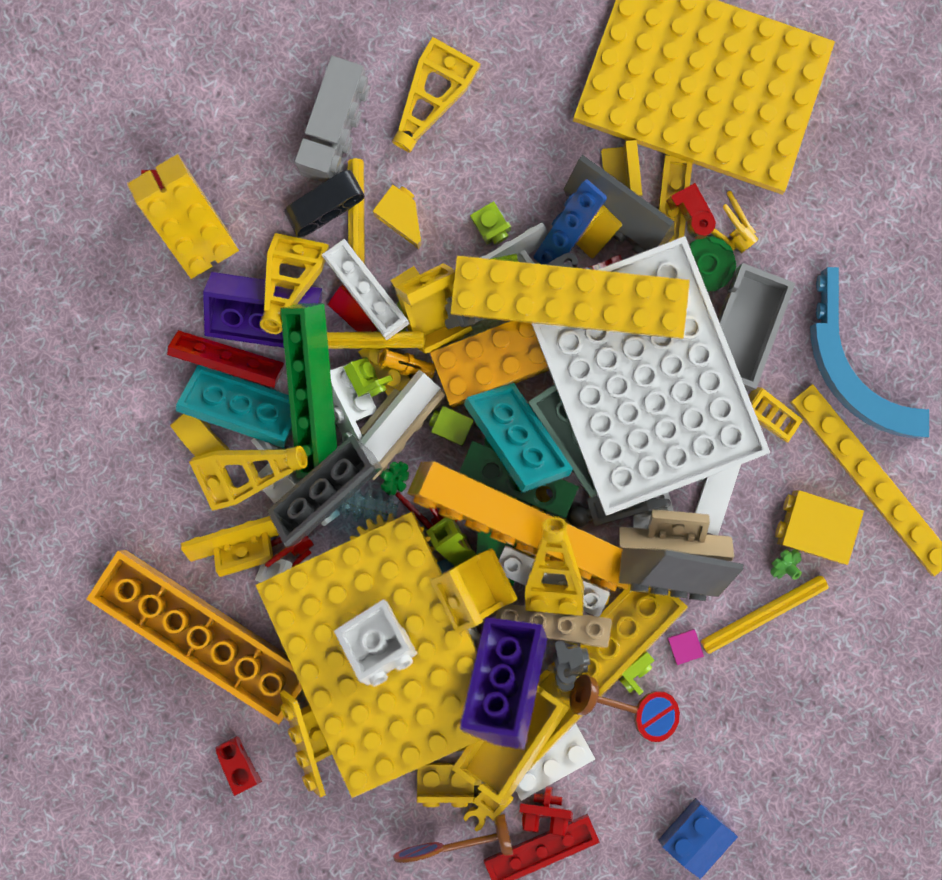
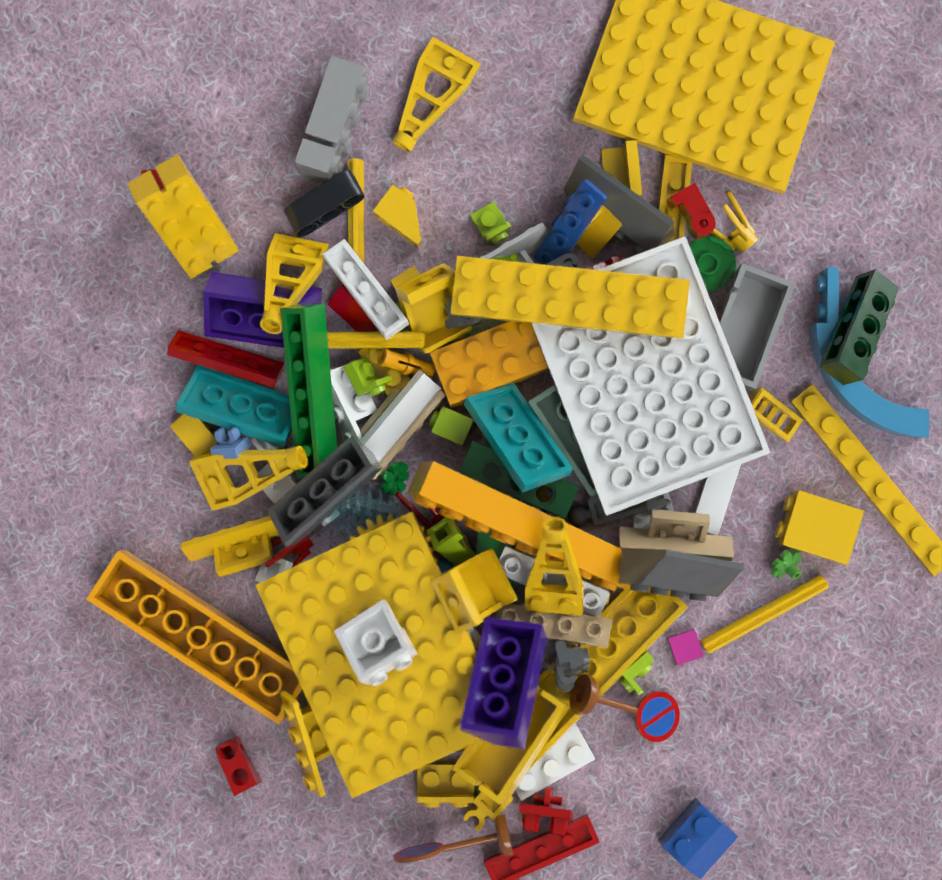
(230, 445): none -> medium blue tile
(859, 327): none -> dark green brick

